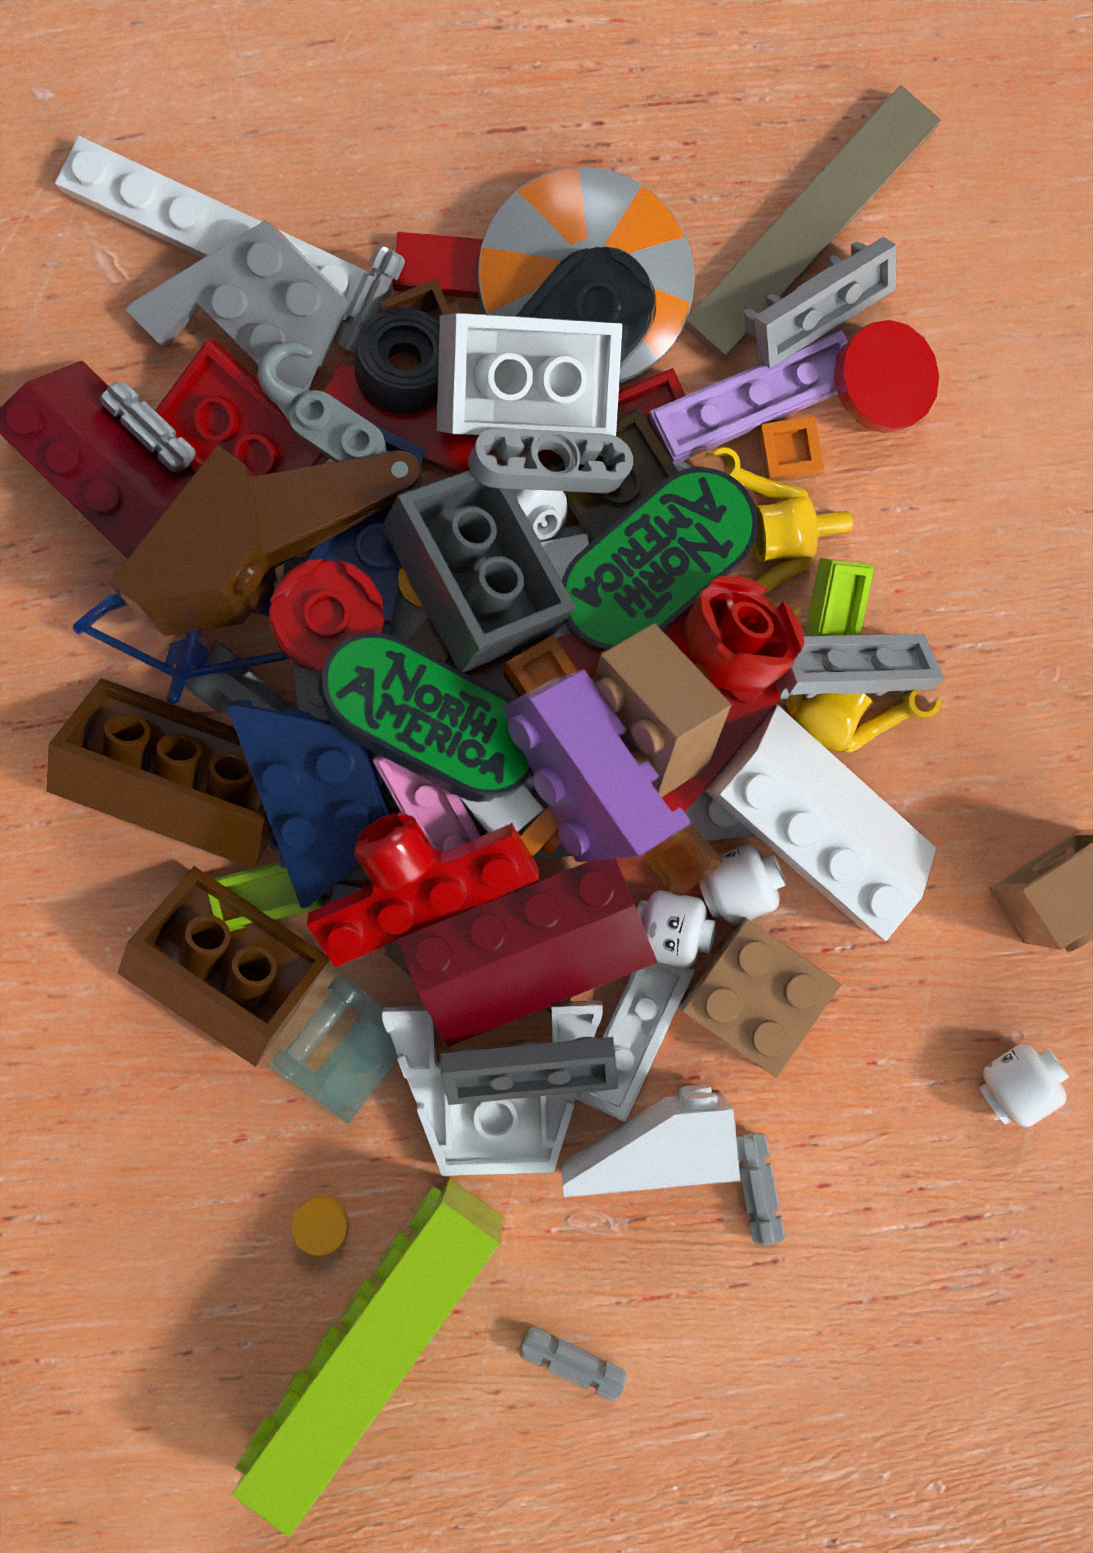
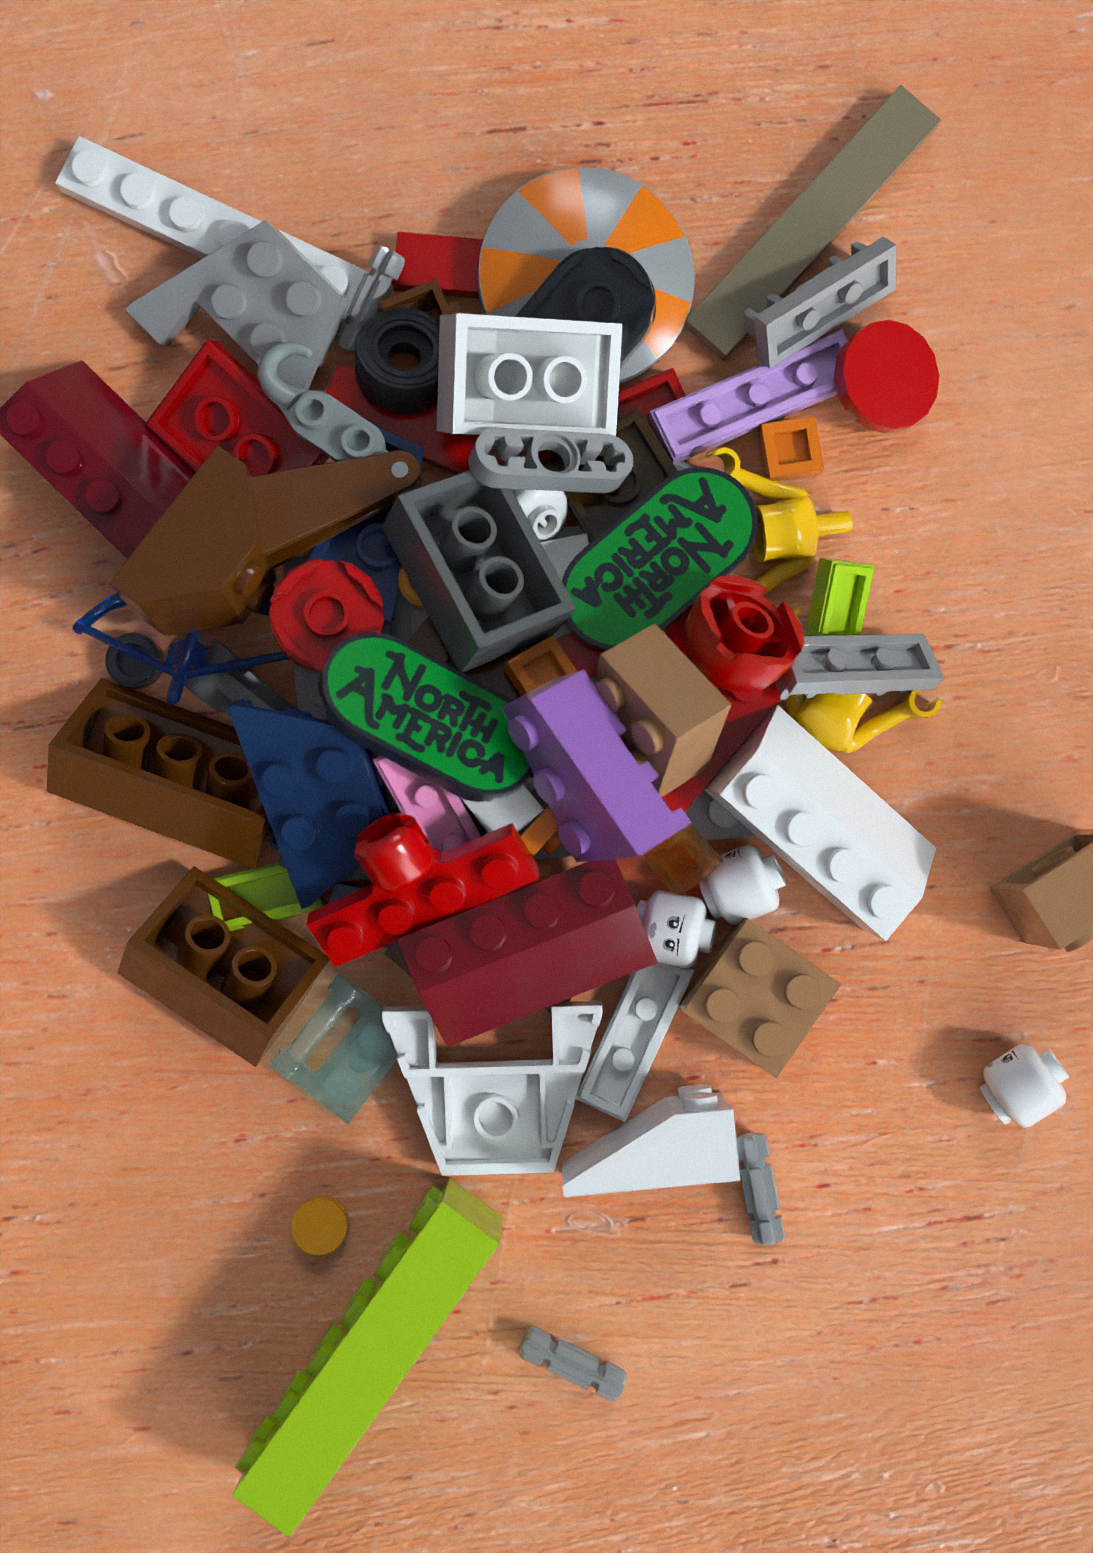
(129, 670): none -> black tile
(147, 426): light grey axle -> none
(529, 1070): dark grey plate -> none

